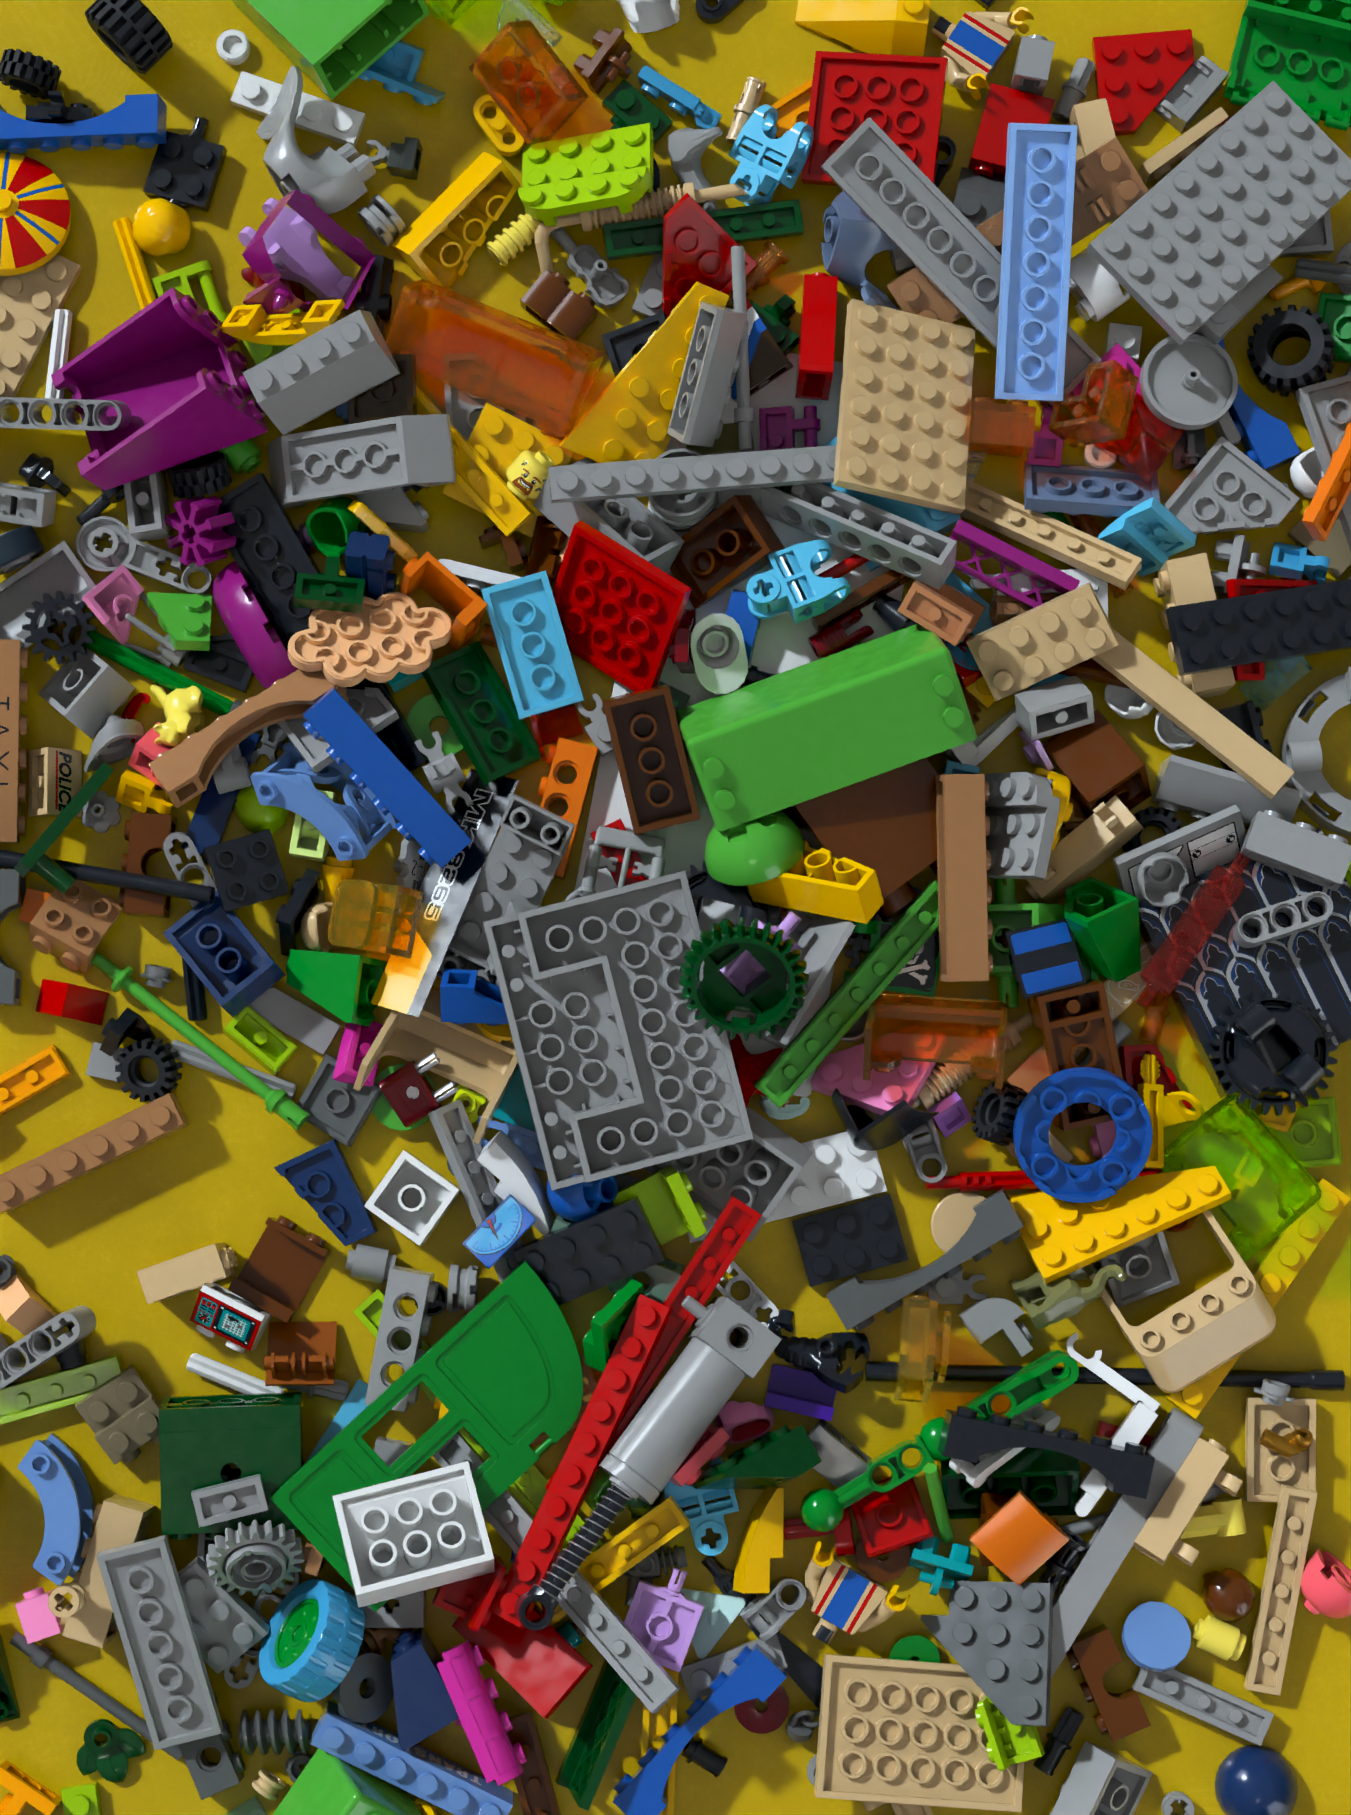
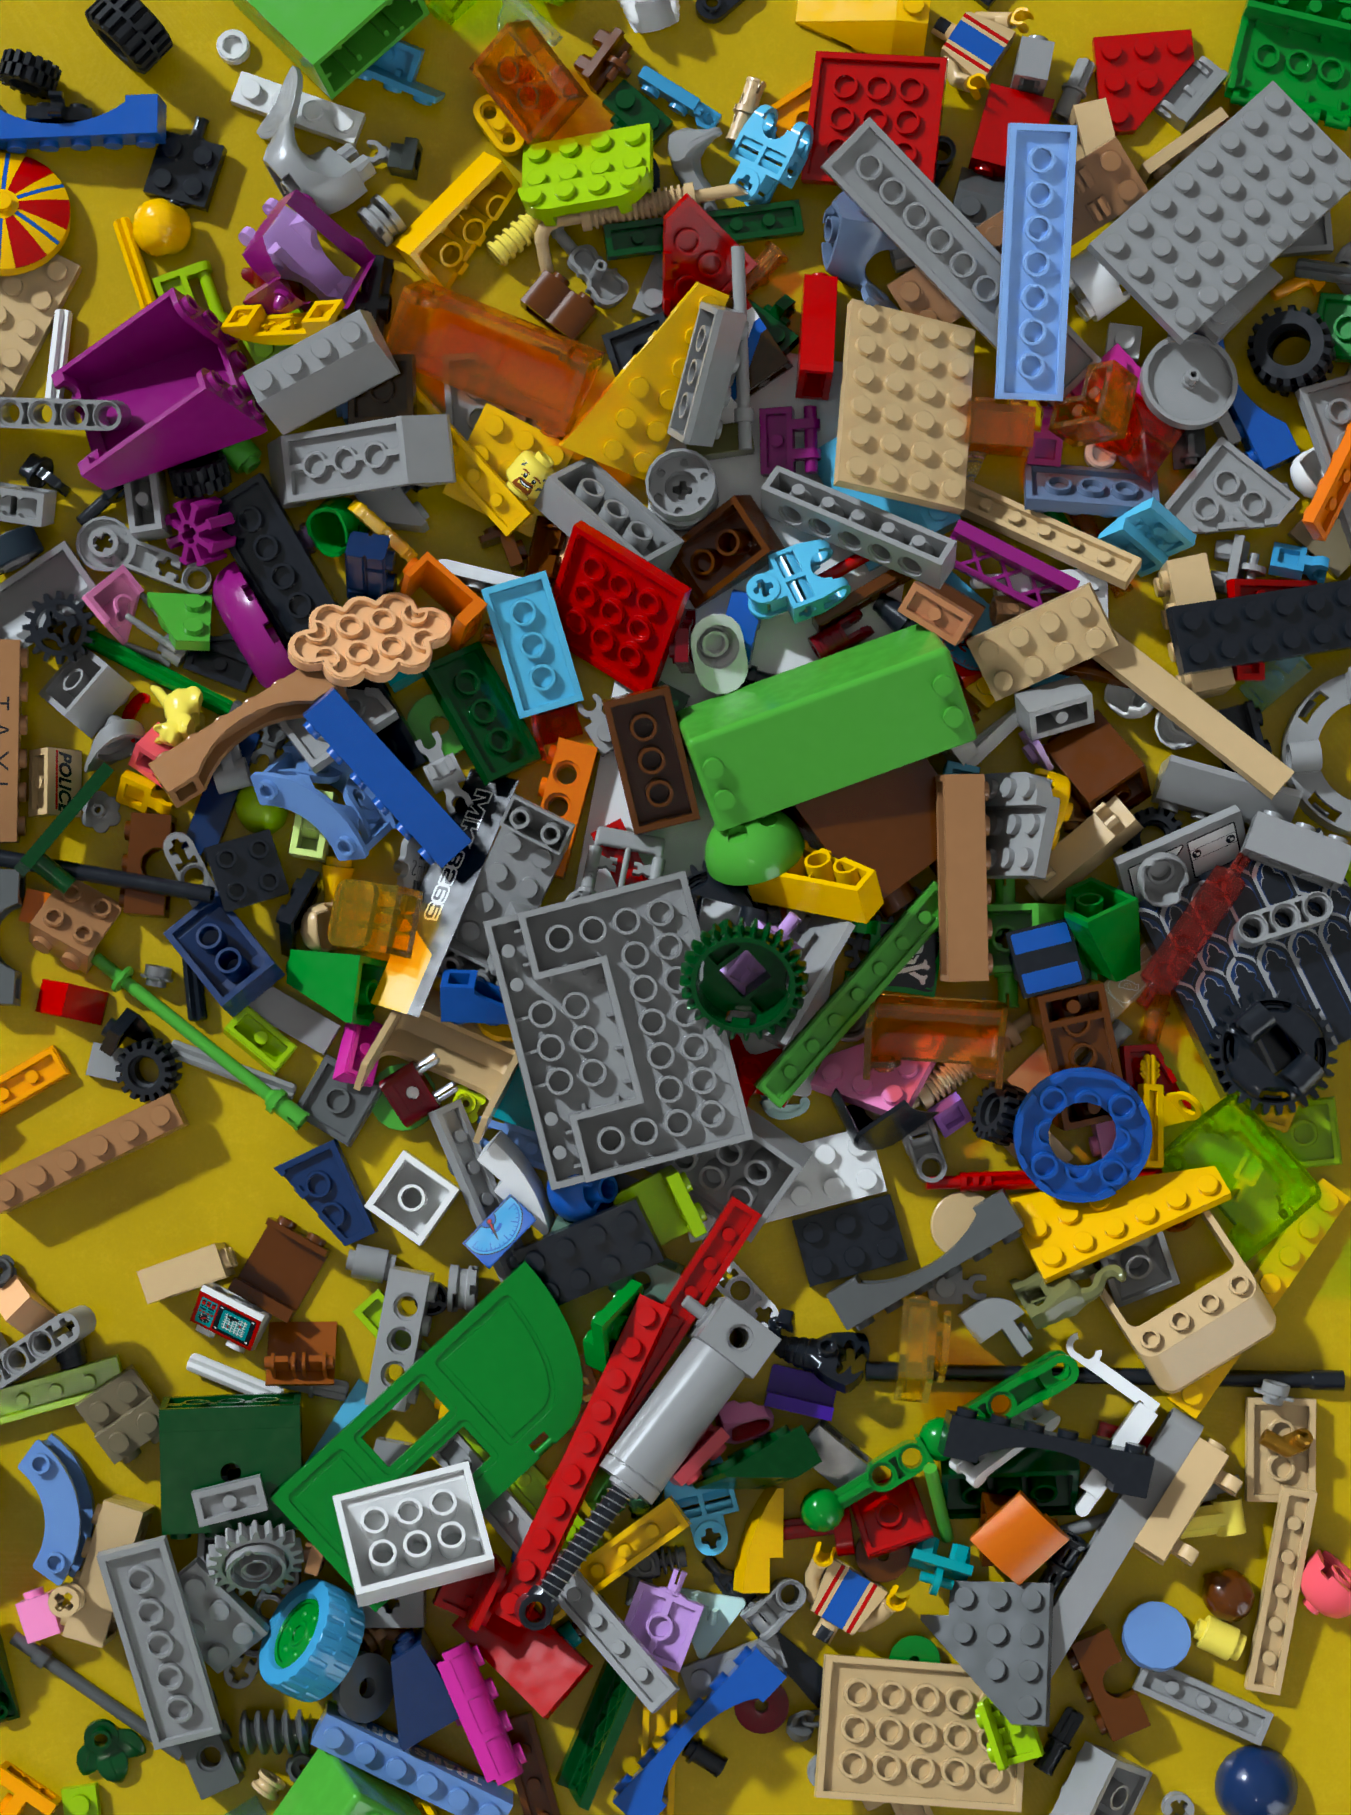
(329, 590): dark green hinge -> none
(691, 474): light grey plate -> none

